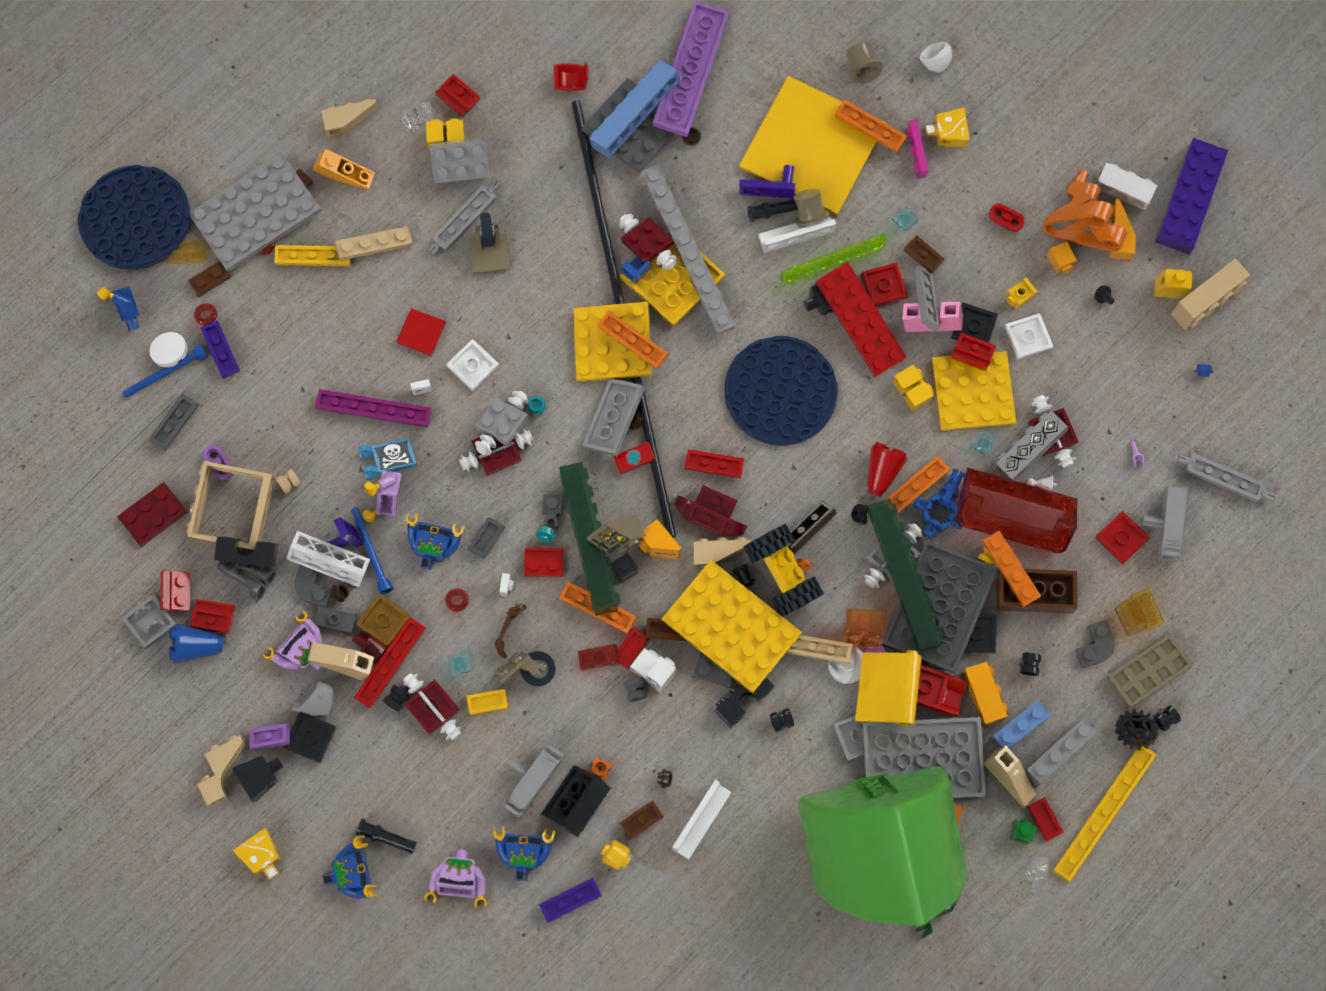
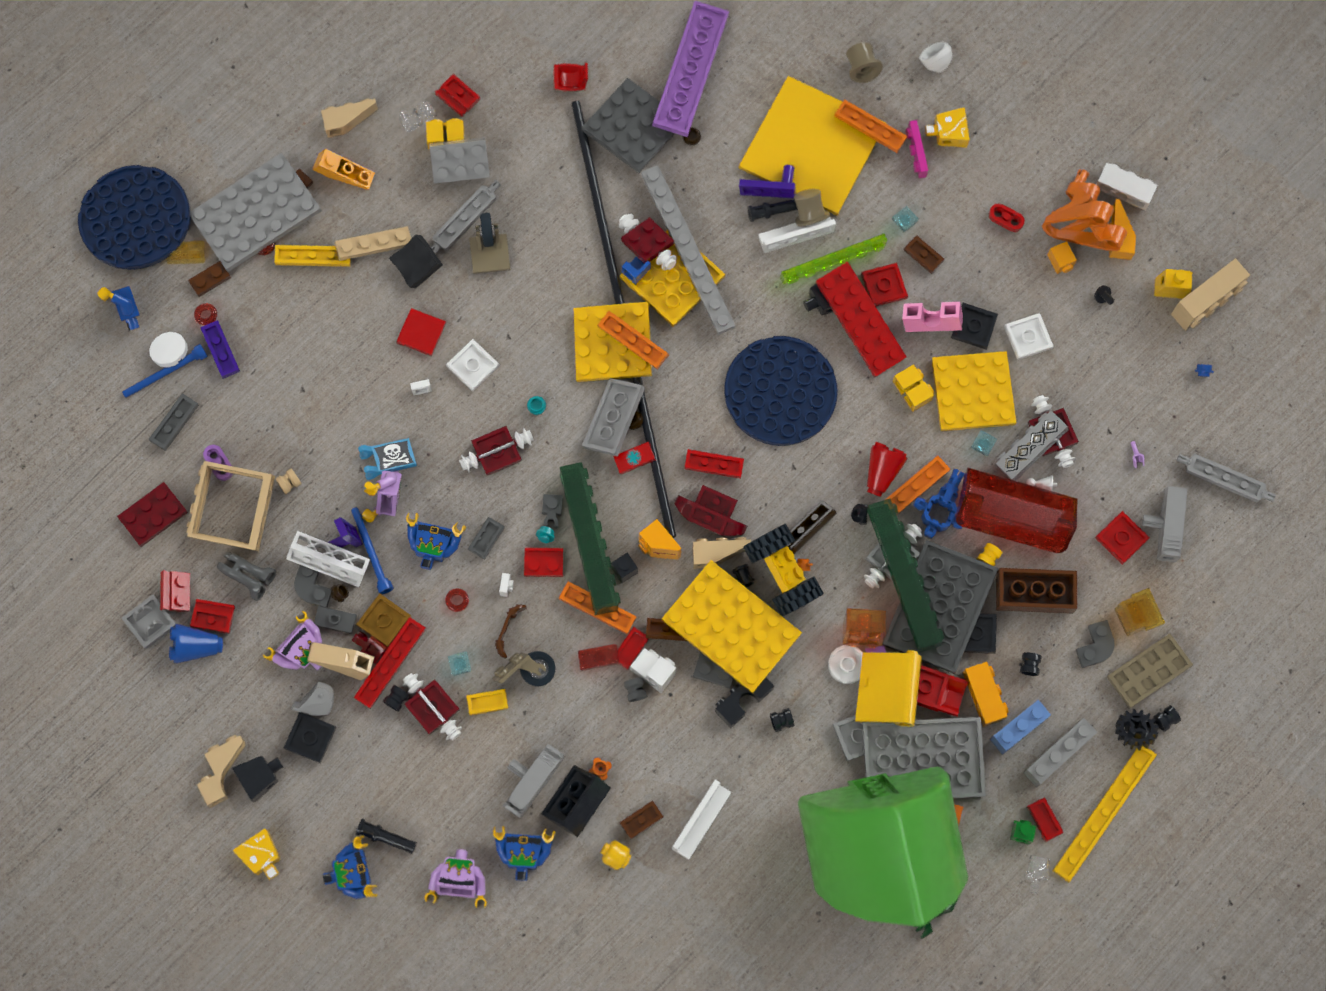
(228, 551): black arch -> none
(269, 736): medium lavender plate -> none
(373, 408): magenta plate -> none
(416, 261): none -> black brick
(501, 422): light grey plate -> none
(570, 900): dark purple plate -> none
(618, 535): dark tan slope -> none
(634, 108): medium blue brick -> none
(664, 778): dark brown plate -> none
(822, 649): tan plate -> none
(926, 298): light grey tile -> none
(973, 352): red plate -> none
(1011, 569): orange plate -> none
(1011, 775): tan slope -> none
(1017, 300): yellow brick -> none
(1191, 196): dark purple brick -> none

